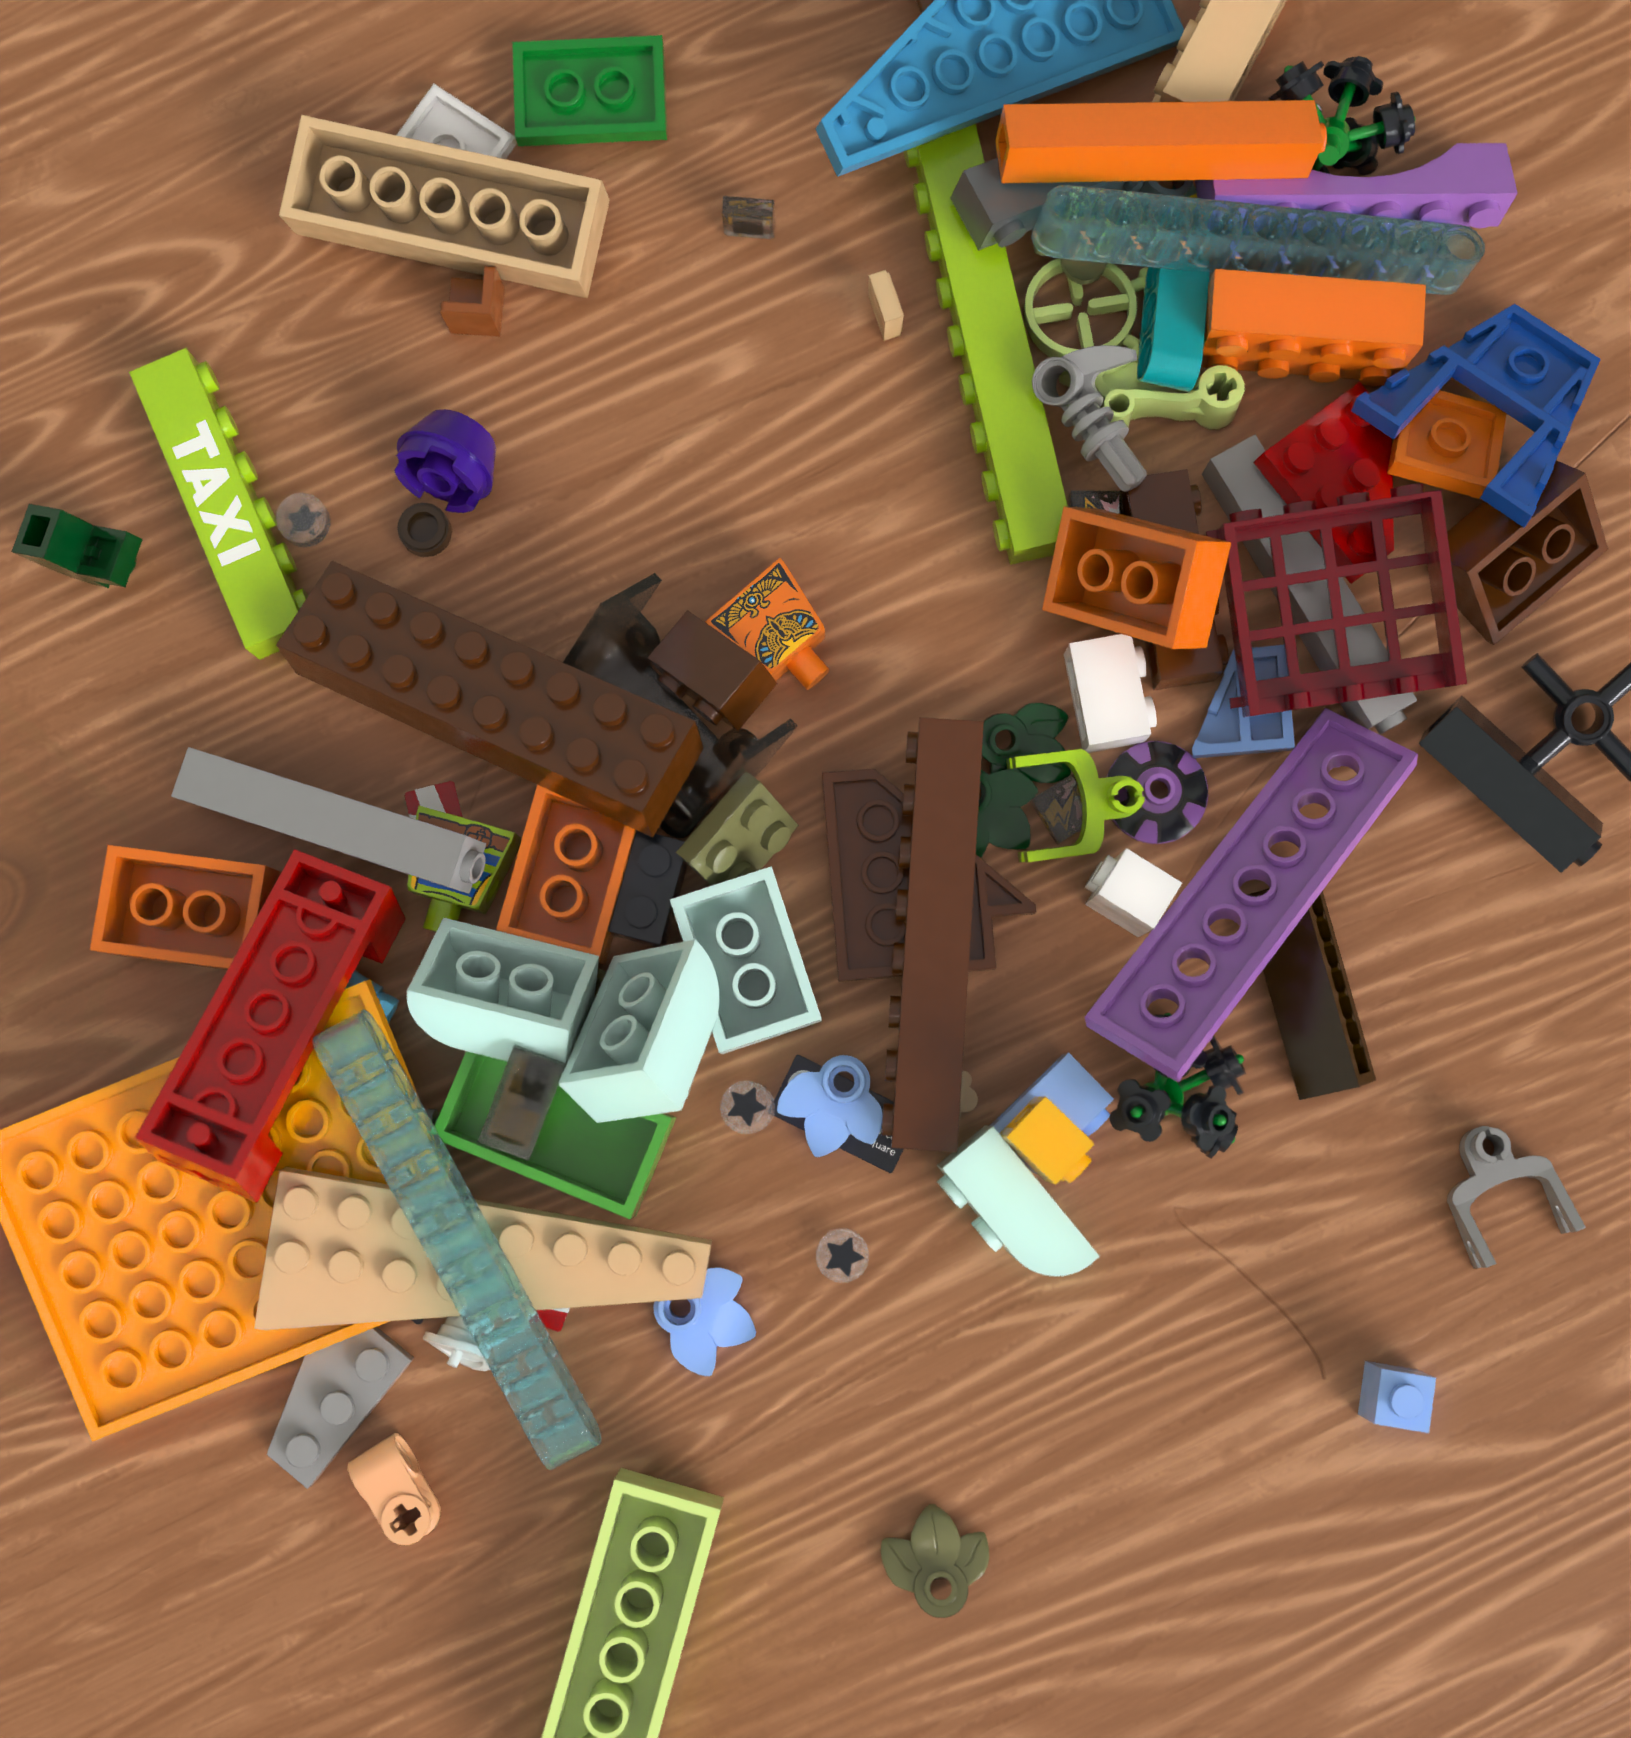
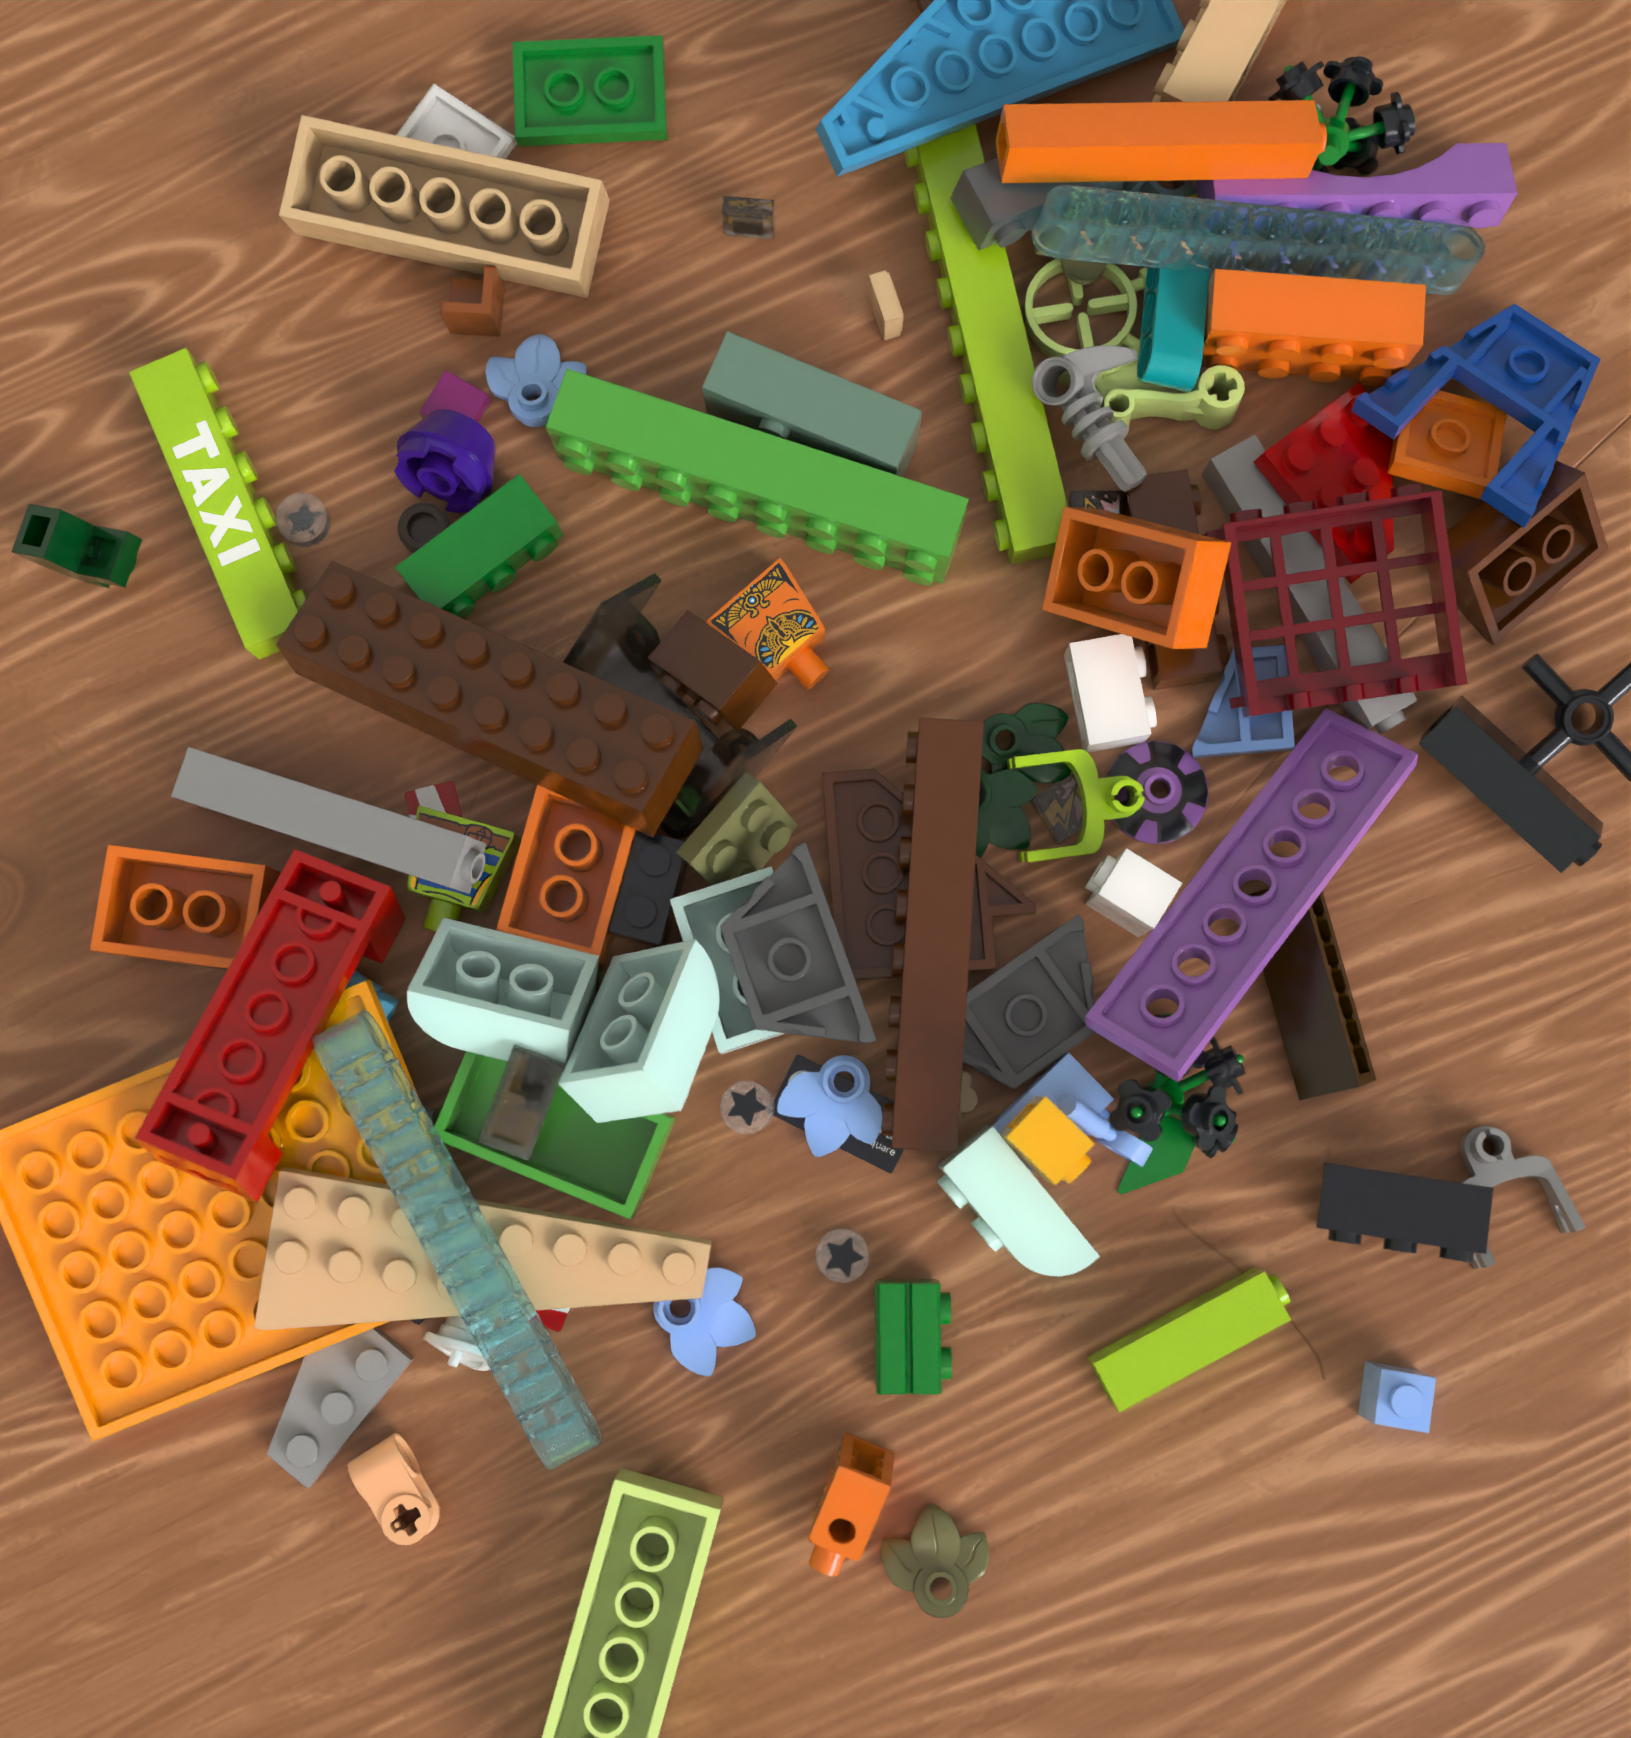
(456, 395): none -> magenta tile
(482, 549): none -> green brick
(531, 374): none -> light blue plate
(755, 478): none -> bright green brick
(794, 958): none -> dark grey wing
(809, 406): none -> sand green brick
(849, 1503): none -> orange torso
(909, 1336): none -> green brick
(1031, 1008): none -> dark grey wing
(1097, 1126): none -> light blue piece
(1167, 1158): none -> green sticker
(1190, 1337): none -> lime brick
(1405, 1211): none -> black brick

